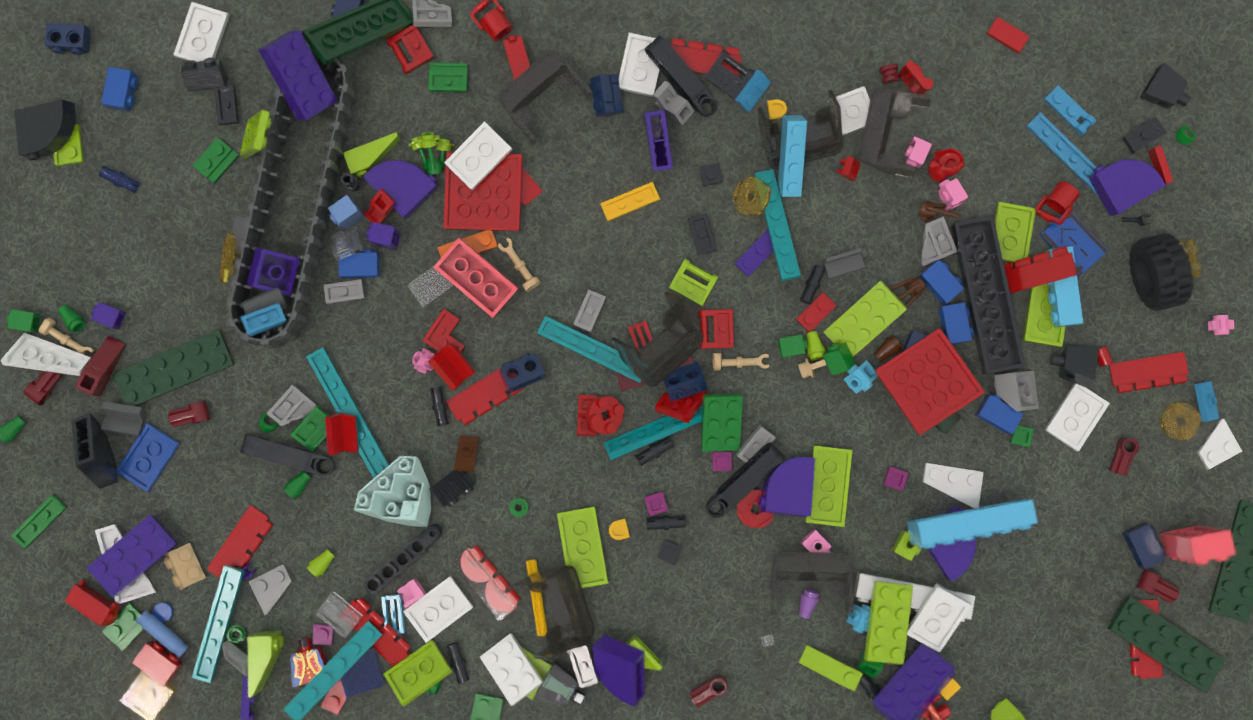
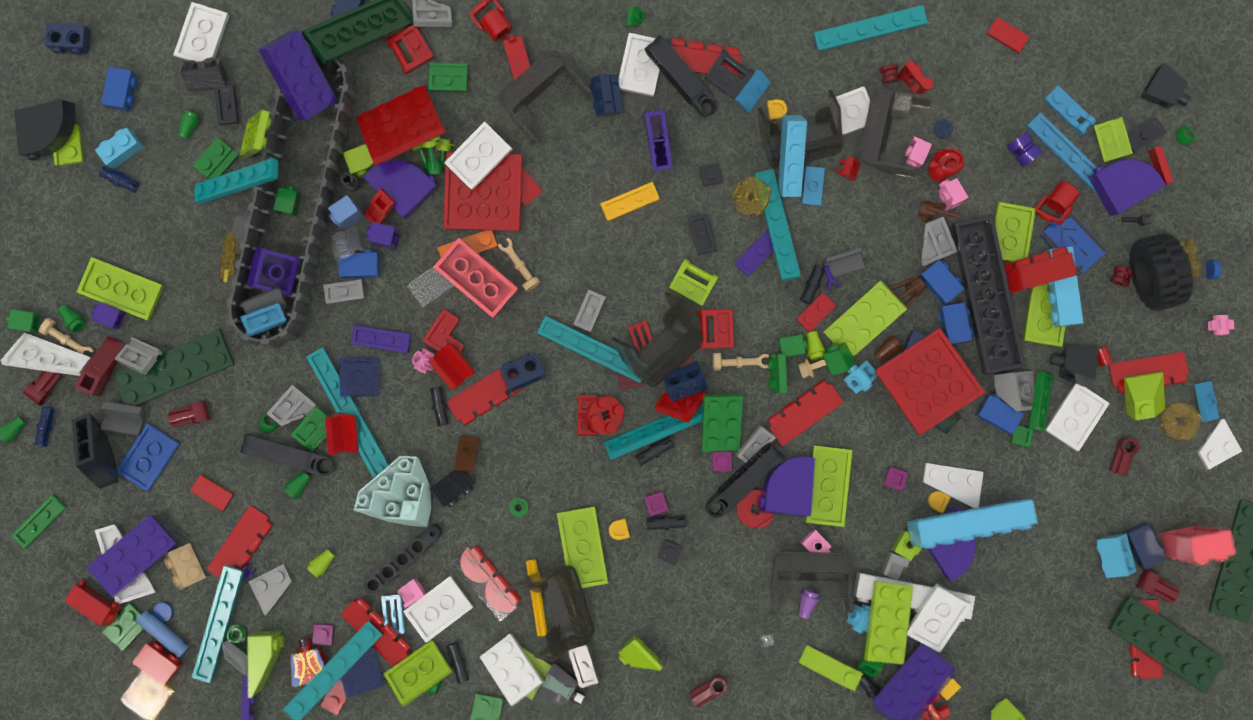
(41, 440): none -> clear blue pin
(119, 148): none -> medium azure brick
(120, 289): none -> lime plate
(138, 356): none -> light grey plate
(188, 123): none -> green cone
(212, 492): none -> red tile
(236, 181): none -> teal plate
(287, 201): none -> green brick
(339, 614): clear plate -> none
(359, 377): none -> clear blue tile
(381, 339): none -> dark purple plate
(399, 125): none -> red plate
(620, 669): dark purple brick -> none
(634, 16): none -> green plate
(673, 104): light grey brick -> none
(778, 378): none -> green plate
(805, 415): none -> red windscreen
(813, 186): none -> dark azure plate
(830, 278): none -> dark purple hand
(870, 28): none -> teal plate
(894, 565): none -> light grey panel
(938, 501): none -> yellow tile
(943, 129): none -> clear blue tile
(1024, 149): none -> dark purple wheel
(1040, 401): none -> green tile
(1113, 139): none -> lime plate
(1116, 555): none -> medium azure brick
(1121, 276): none -> dark red wheel
(1144, 395): none -> lime slope
(1213, 269): none -> blue tile

